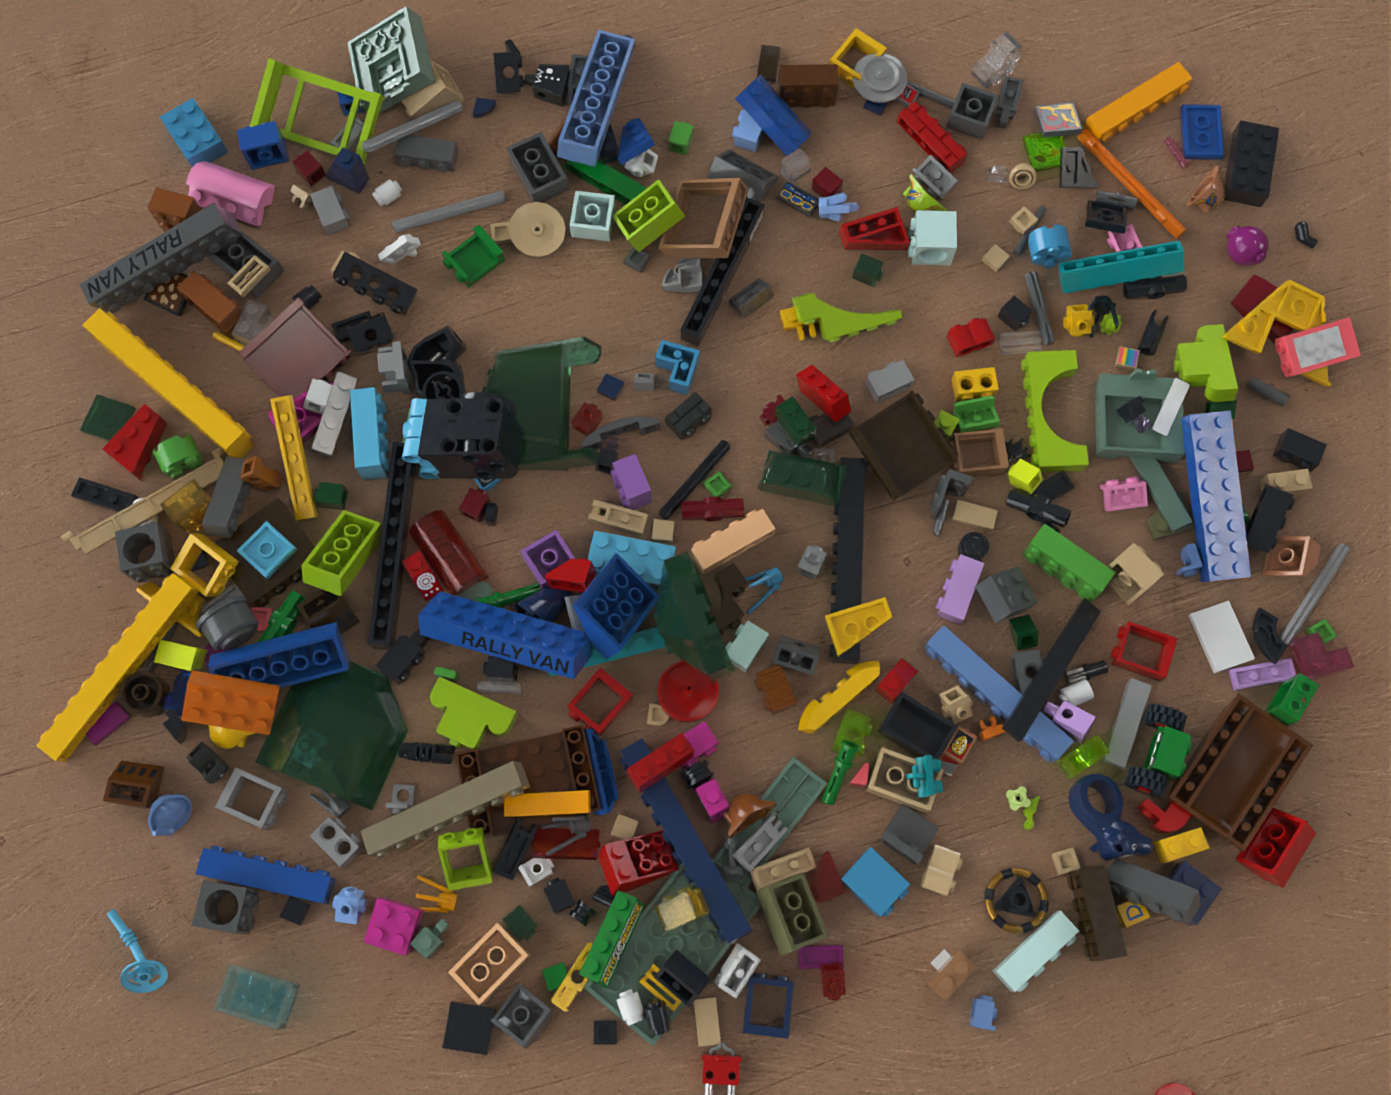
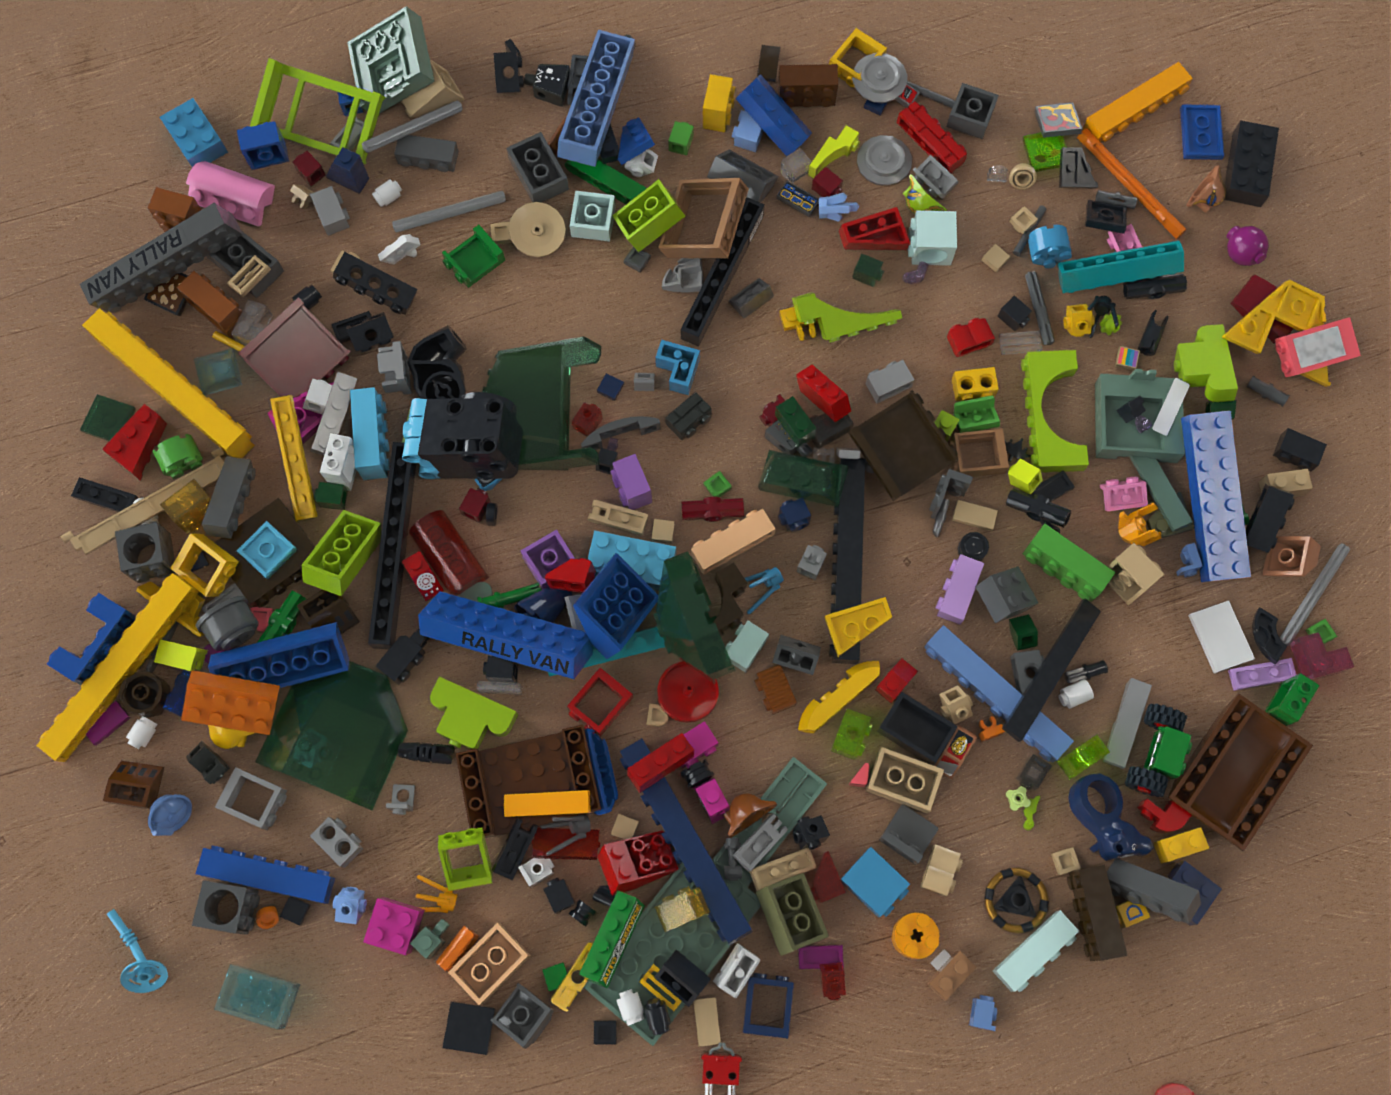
(82, 668): none -> blue plate
(141, 732): none -> white brick
(175, 726): black slope -> none
(217, 371): none -> clear light blue slope
(259, 475): dark orange leg -> none
(267, 917): none -> orange tile
(338, 805): dark grey plant -> none
(341, 465): none -> white window
(444, 809): dark tan brick -> none
(448, 674): bright green tile -> none
(457, 948): none -> orange brick
(483, 106): dark blue tile -> none
(521, 923): clear green brick -> none
(695, 478): black axle -> none
(718, 103): none -> yellow brick
(794, 514): none -> dark blue brick
(810, 832): none -> black brick
(833, 149): none -> neon yellow slope
(843, 764): green pin -> none
(850, 453): none -> light grey tile
(884, 160): none -> light grey piece
(916, 276): none -> clear purple arm
(923, 776): teal hips -> none
(927, 941): none -> light orange brick
(998, 62): clear brick -> none
(1008, 99): dark grey hinge -> none
(1033, 772): none -> clear smoke window
(1078, 721): lavender torso -> none
(1133, 527): none -> light orange piece
(1165, 656): red window -> none
(1176, 152): clear pink wheel -> none
(1244, 461): dark red tile -> none
(1277, 847): red slope -> none
(1302, 235): black arm -> none

